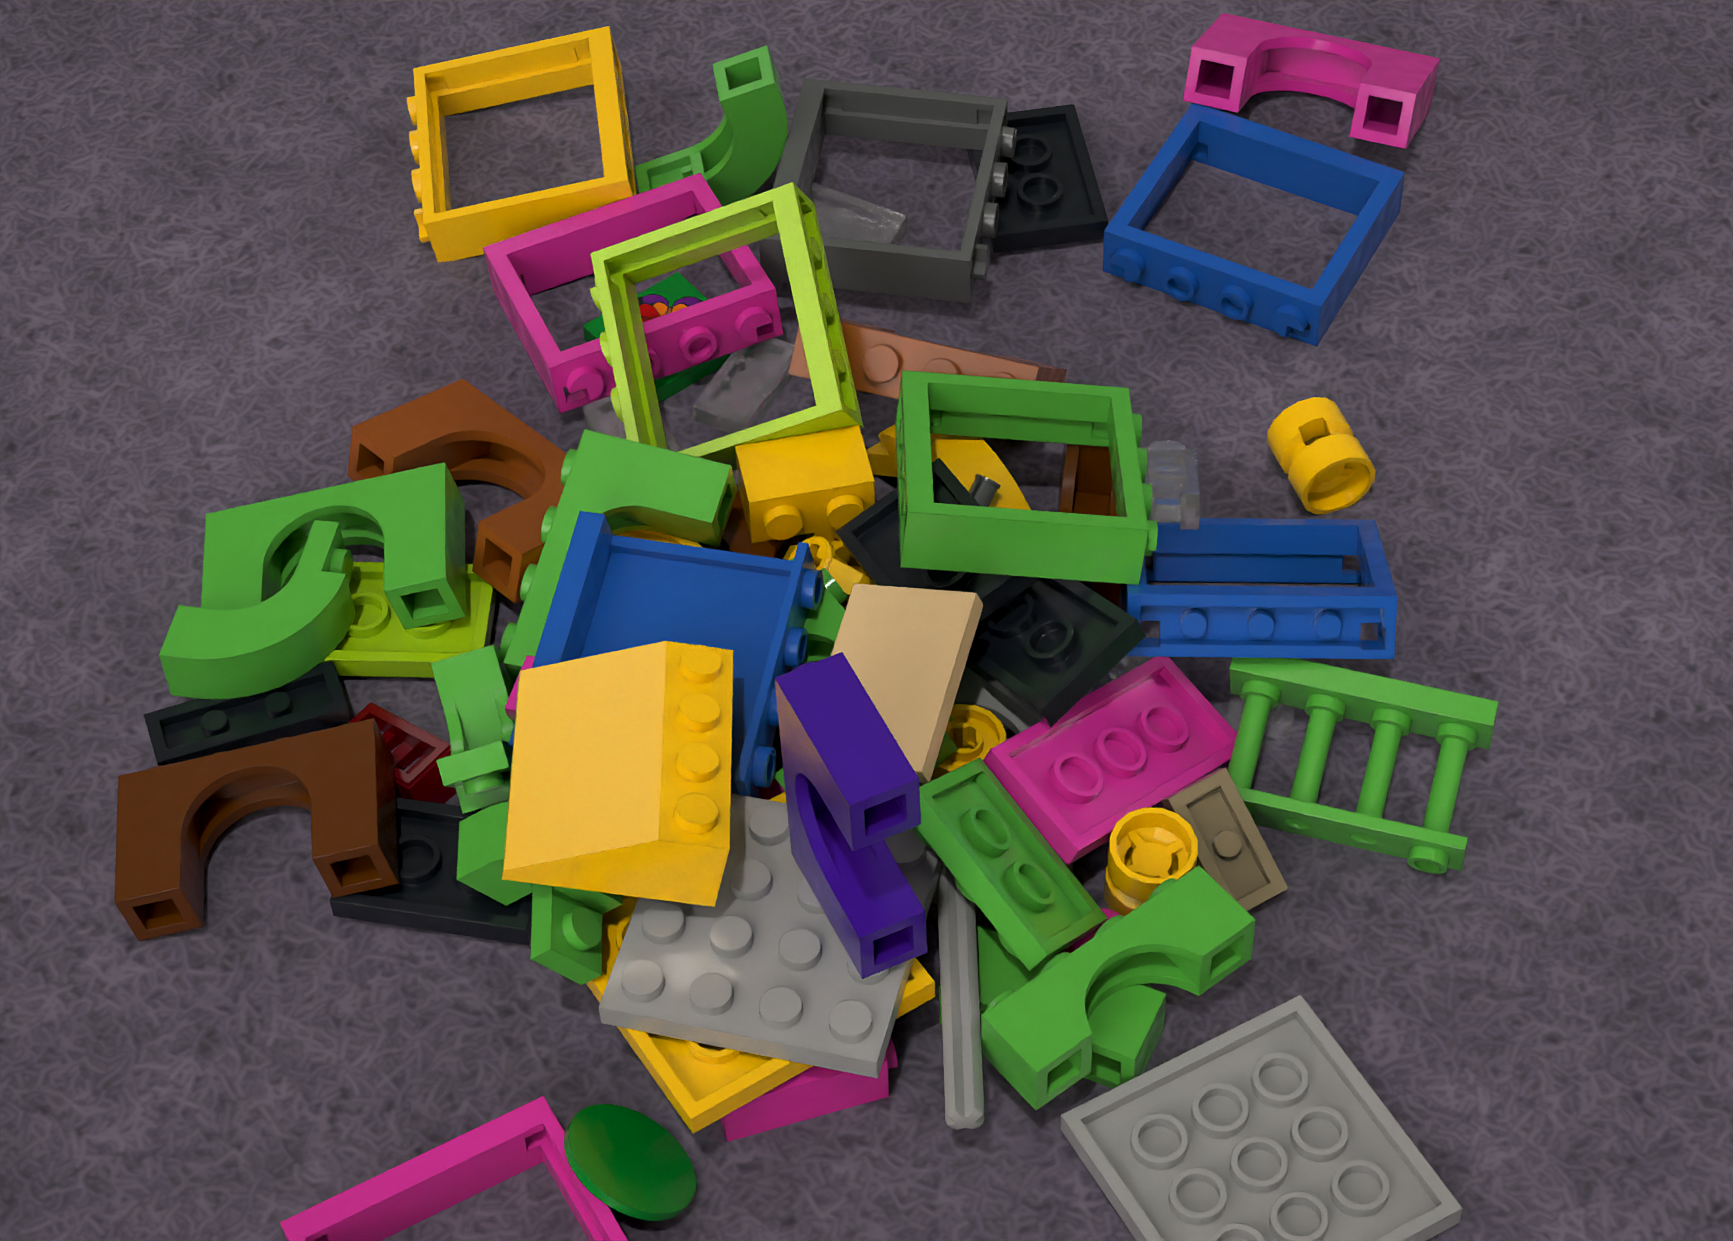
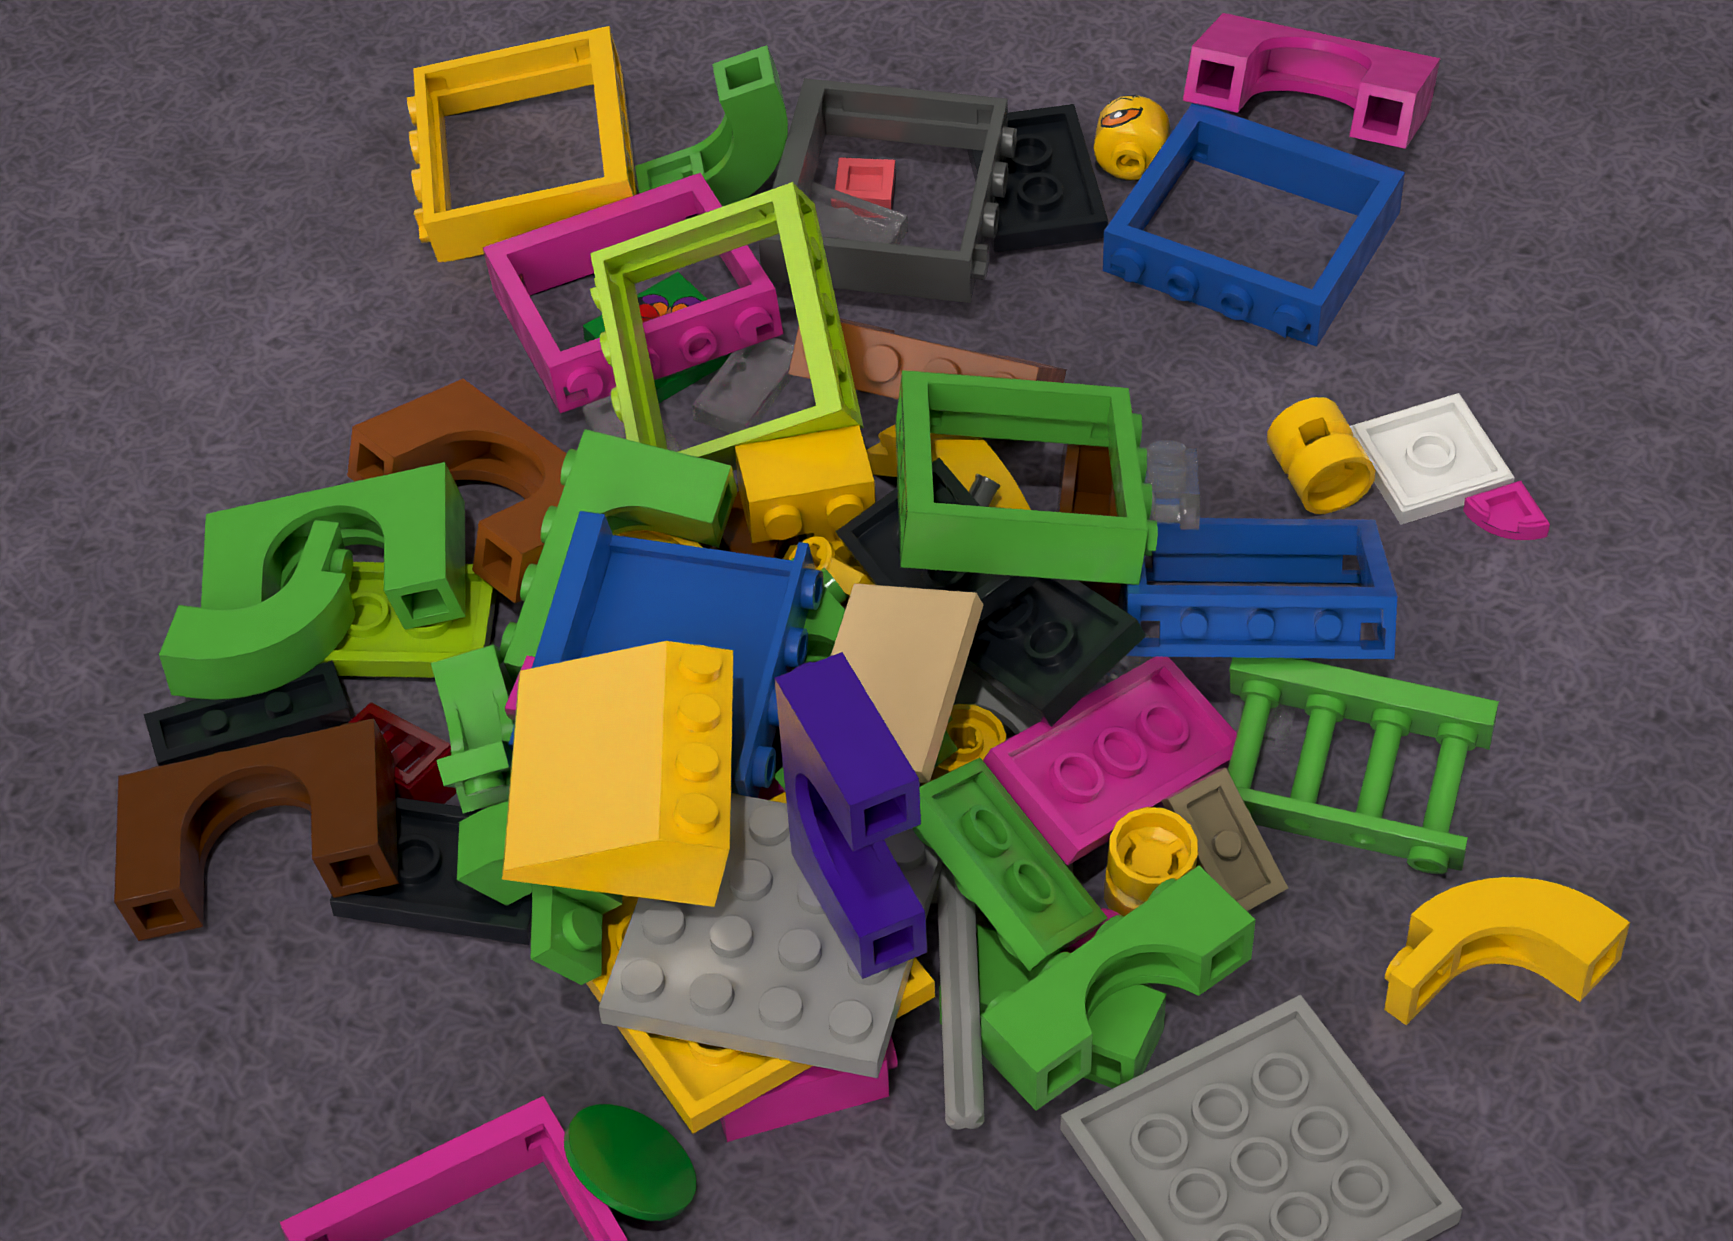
(867, 179): none -> coral tile
(1131, 134): none -> yellow head
(1431, 457): none -> white tile
(1504, 922): none -> yellow arch
(1509, 510): none -> dark pink tile

